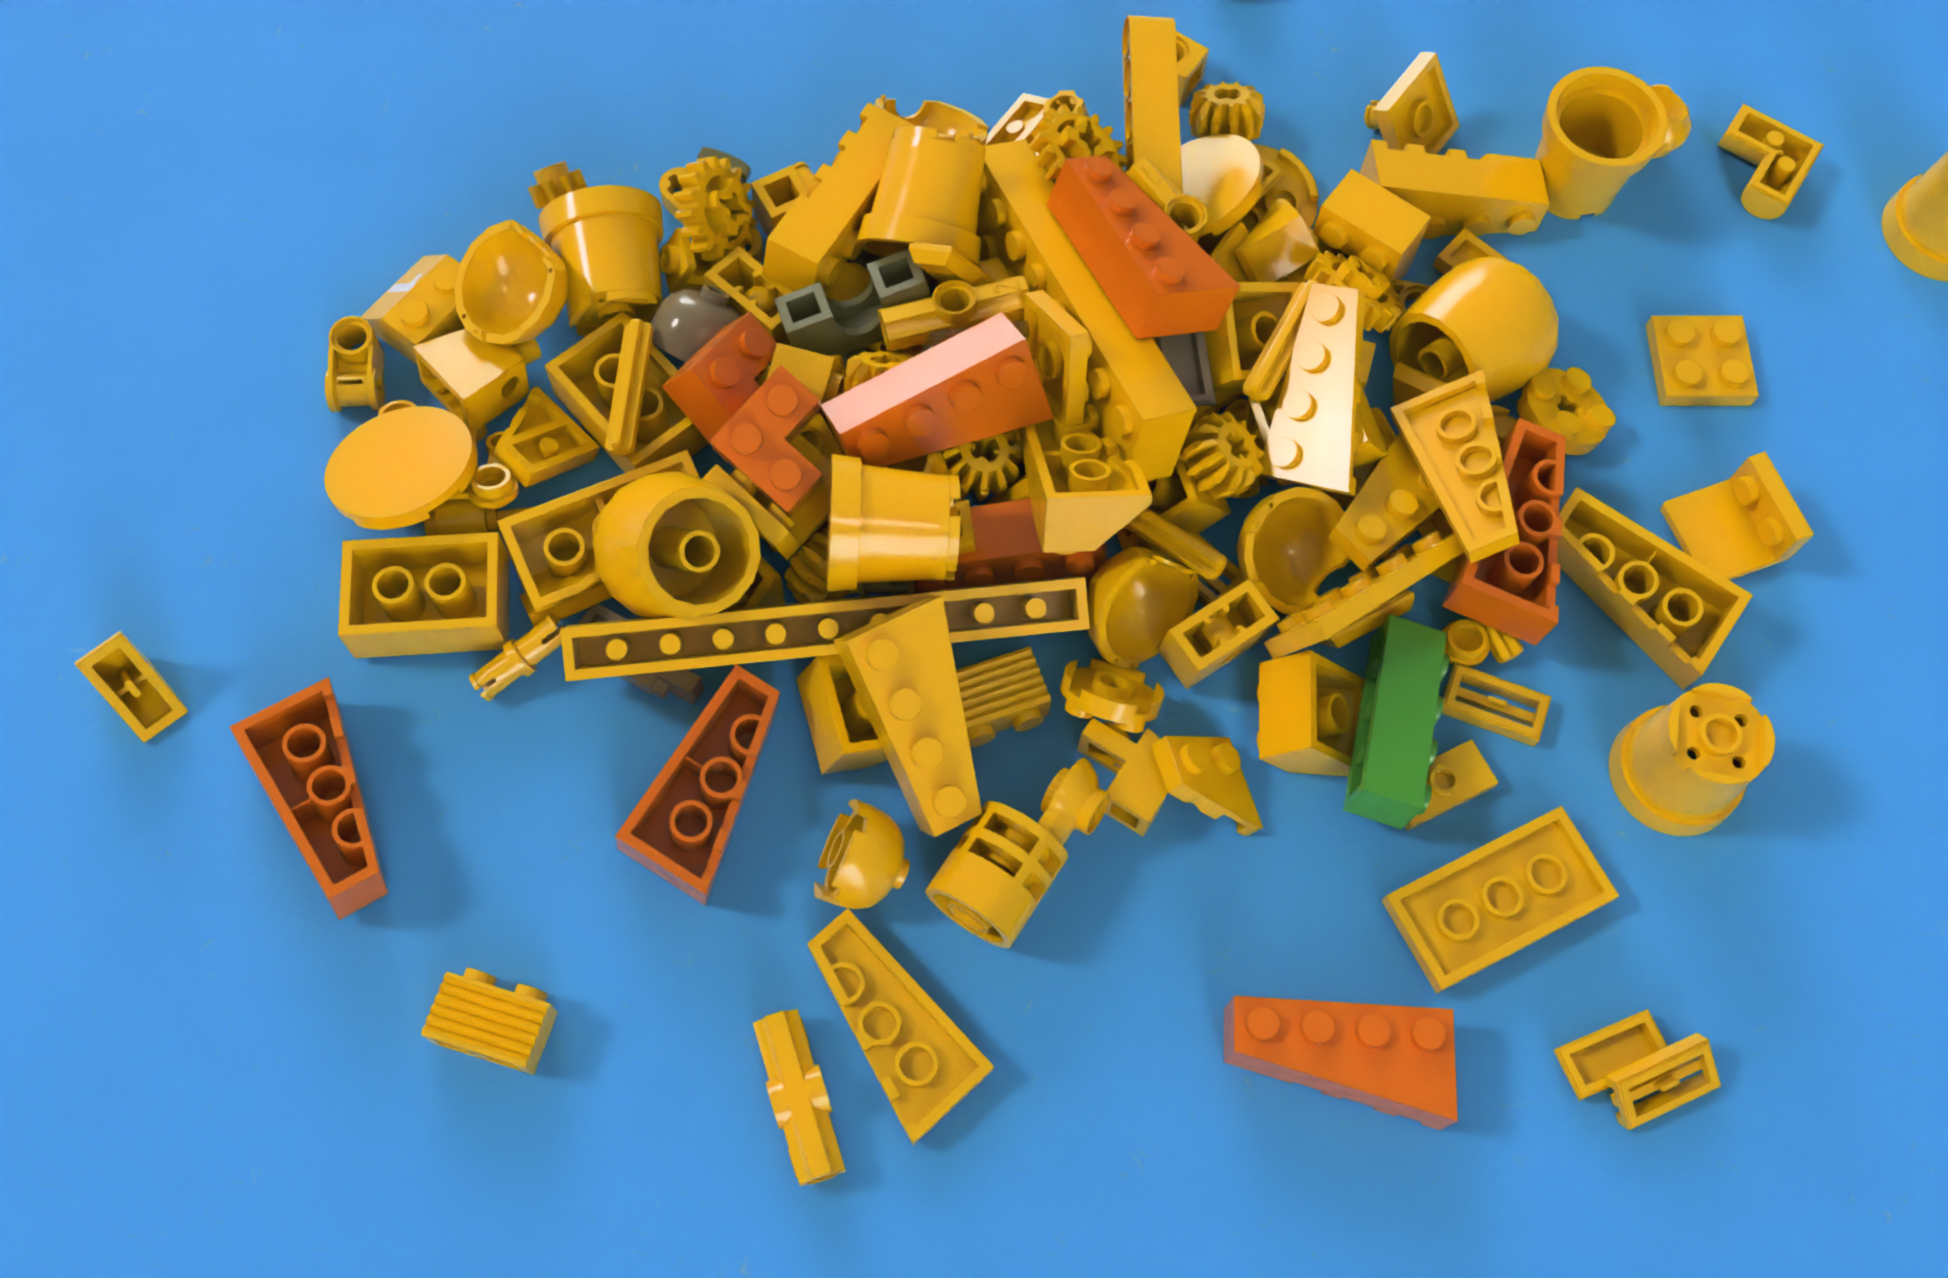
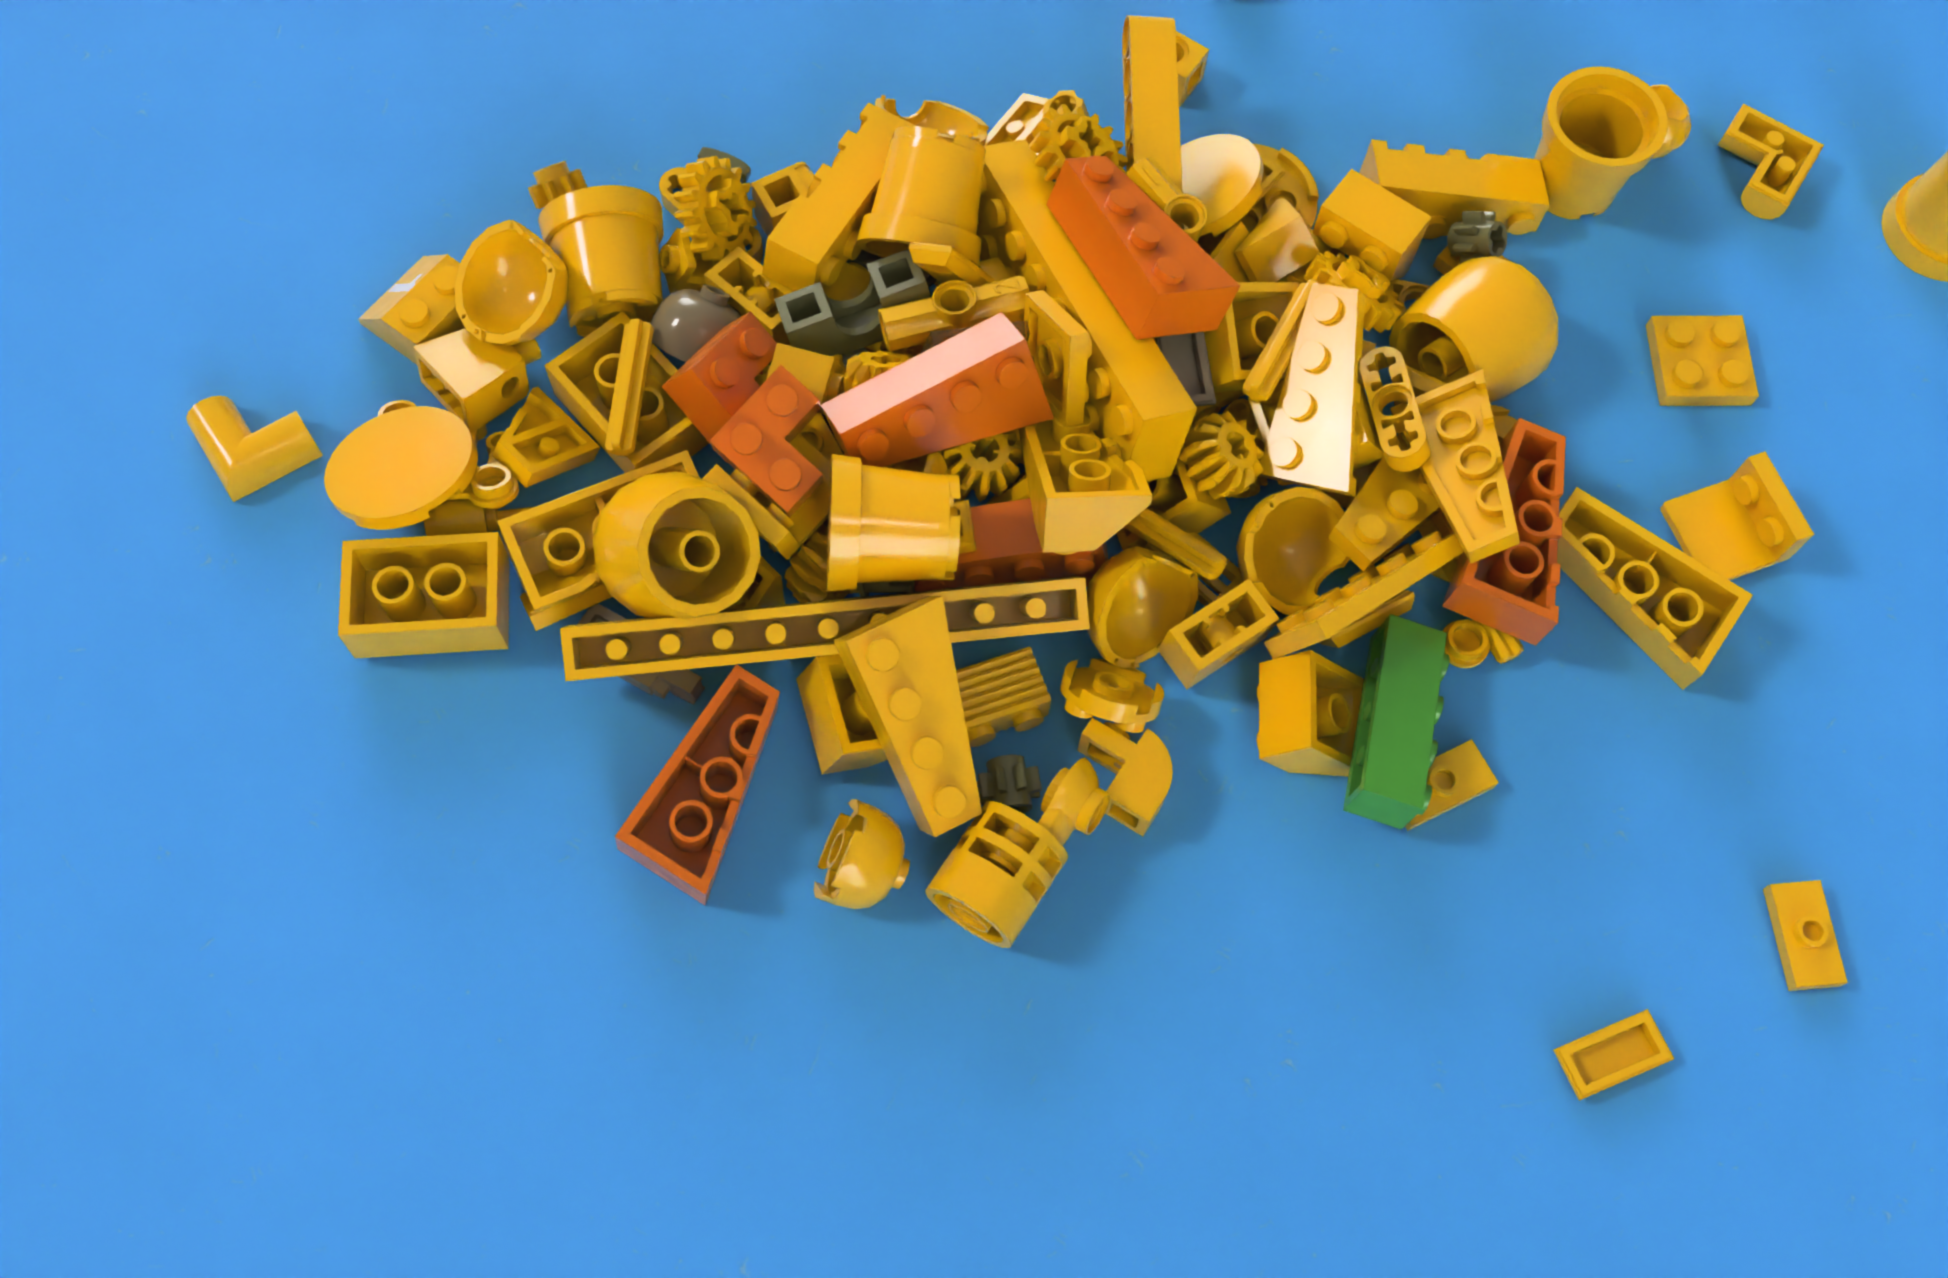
(131, 686): yellow slope -> none
(245, 458): none -> yellow brick
(313, 784): orange wedge -> none
(358, 374): yellow piece -> none
(490, 1021): yellow brick -> none
(517, 658): yellow pin -> none
(799, 1097): yellow piece -> none
(904, 1034): yellow wing -> none
(1009, 782): none -> olive gear
(1209, 776): yellow wing -> none
(1227, 111): yellow gear -> none
(1354, 1051): orange wedge -> none
(1408, 420): none -> yellow beam
(1416, 108): yellow tile -> none
(1477, 236): none -> olive gear
(1491, 721): yellow tile -> none
(1499, 899): yellow plate -> none
(1584, 413): yellow plate -> none
(1662, 1072): yellow tile -> none
(1684, 794): yellow piece -> none
(1804, 935): none -> yellow plate

